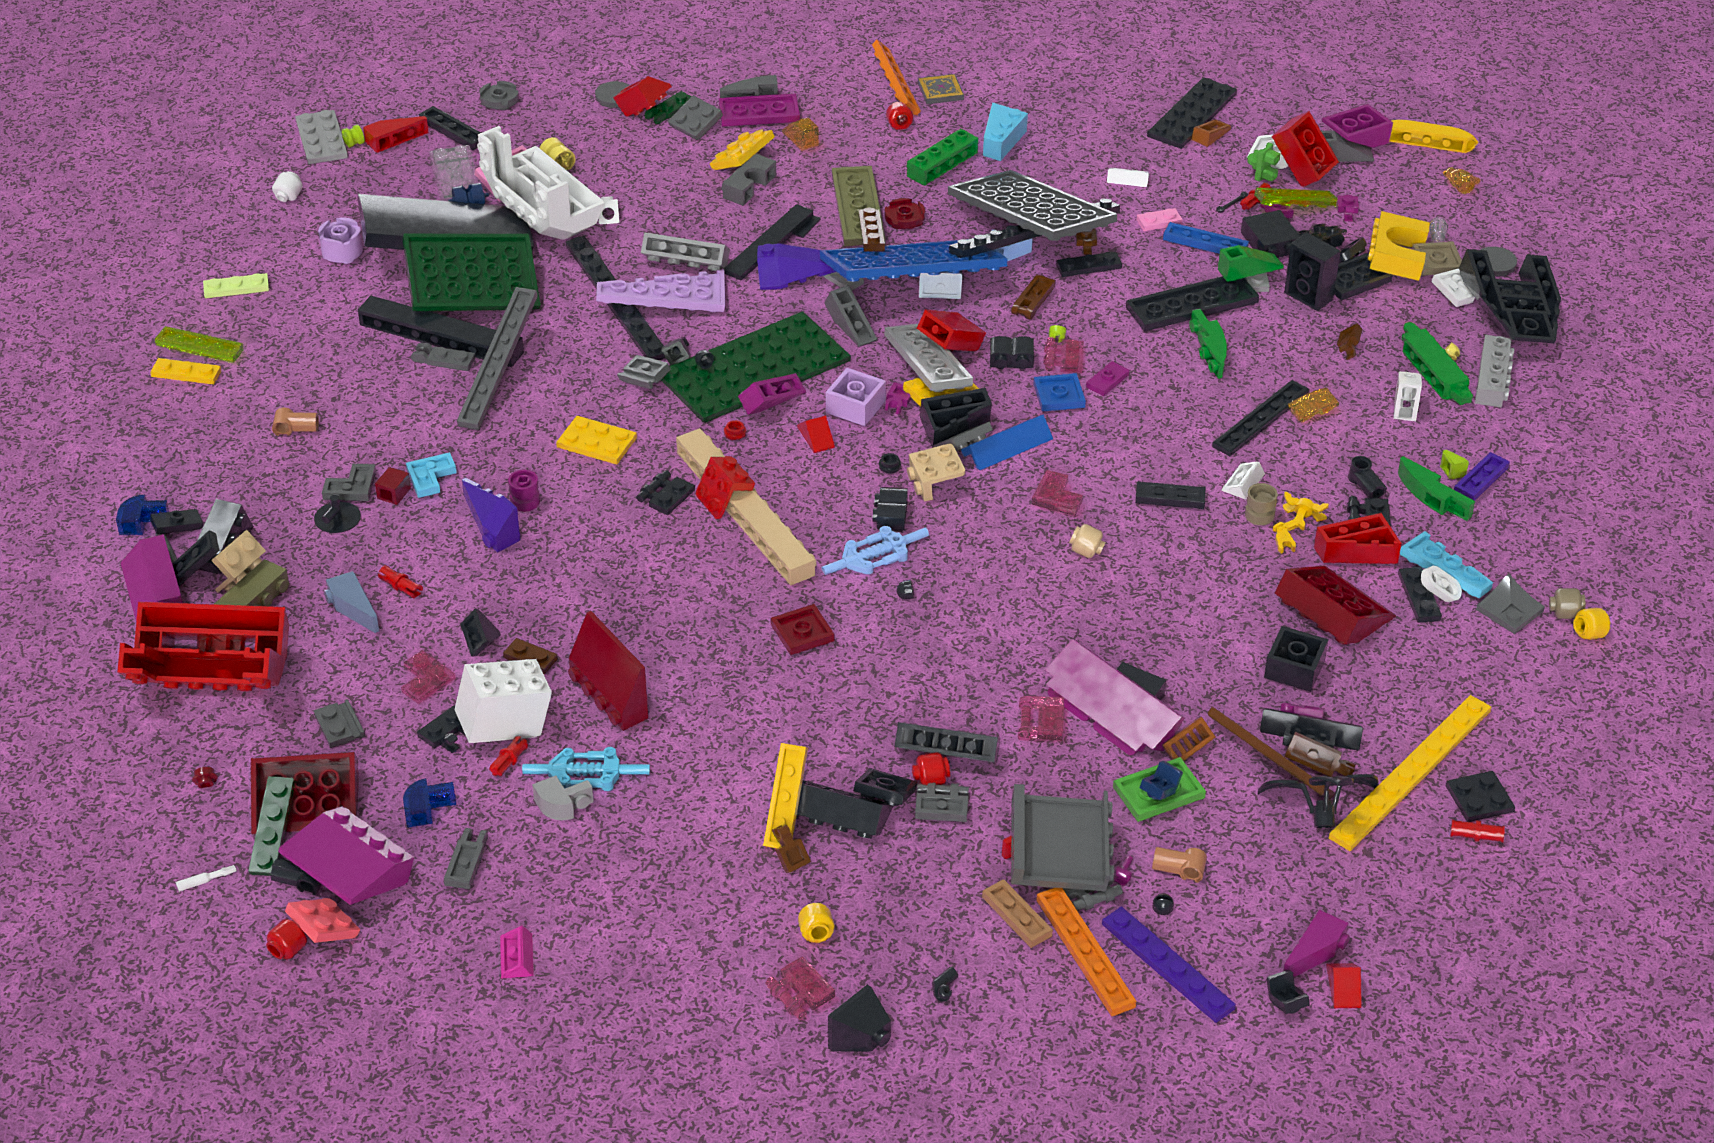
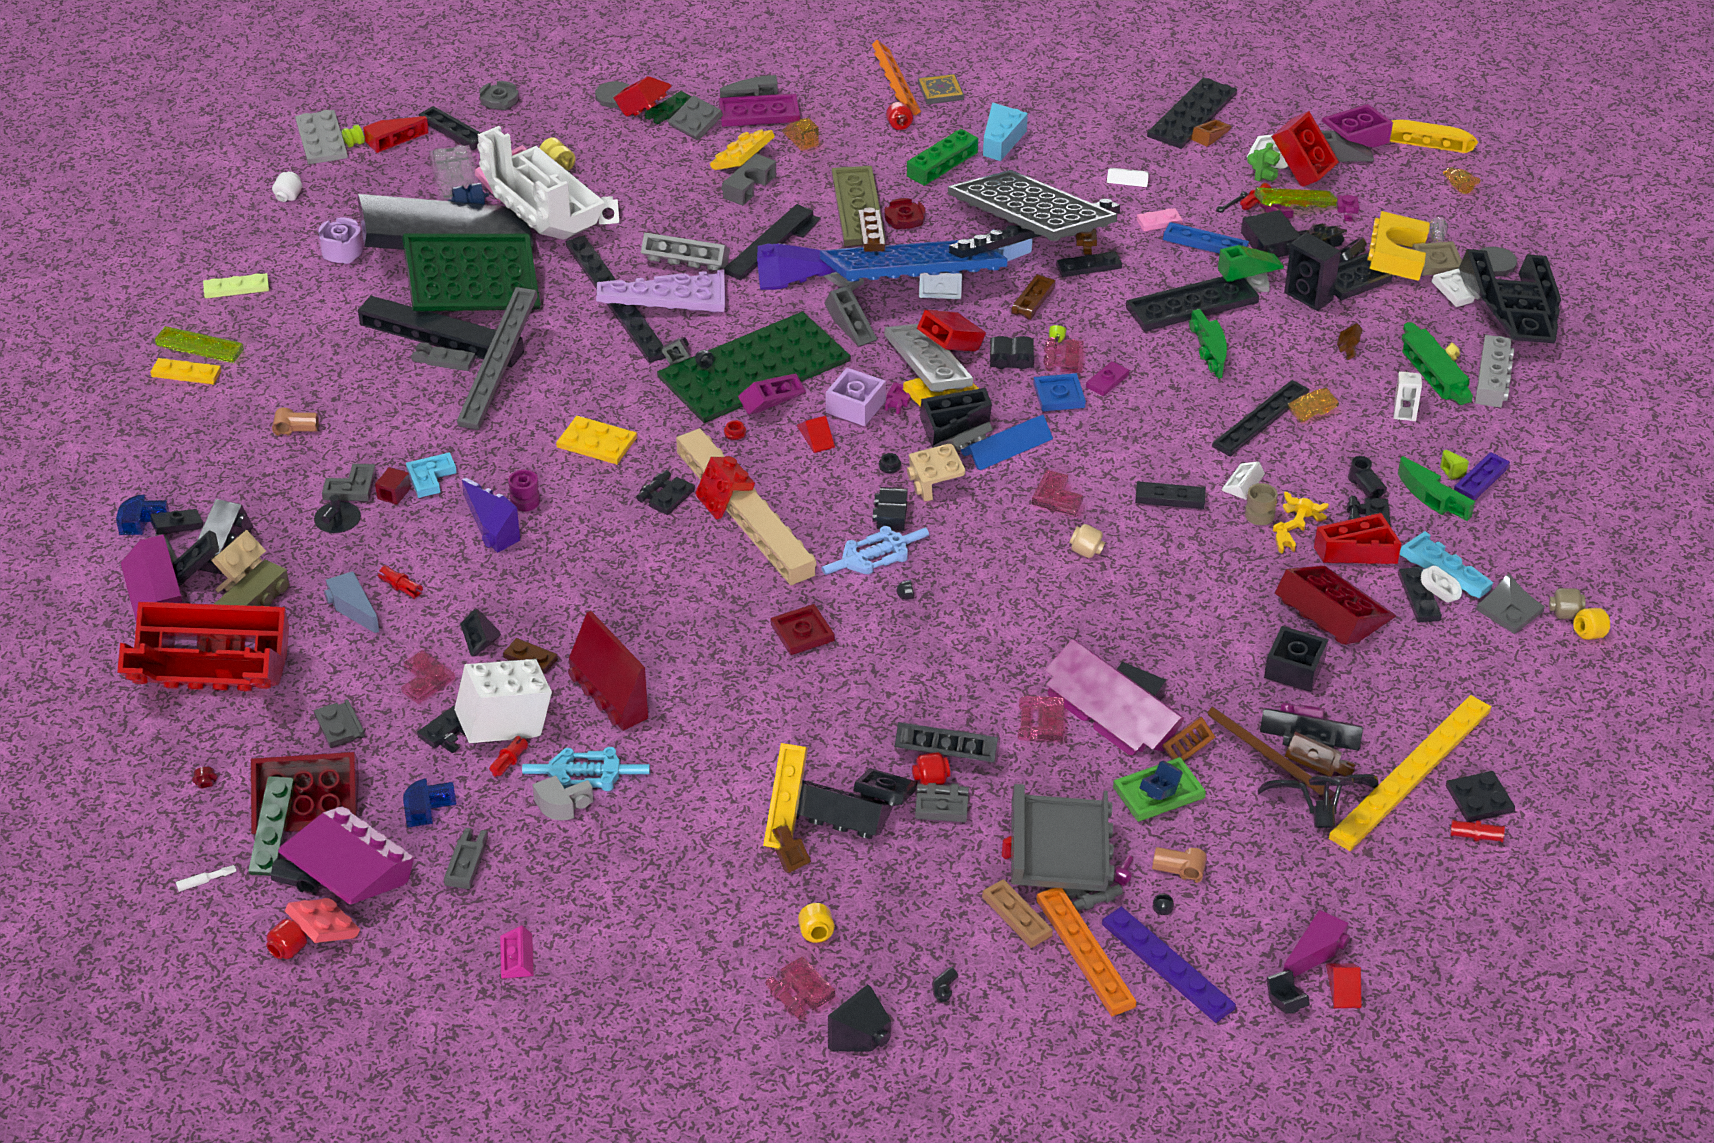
(644, 371): dark grey plate -> none

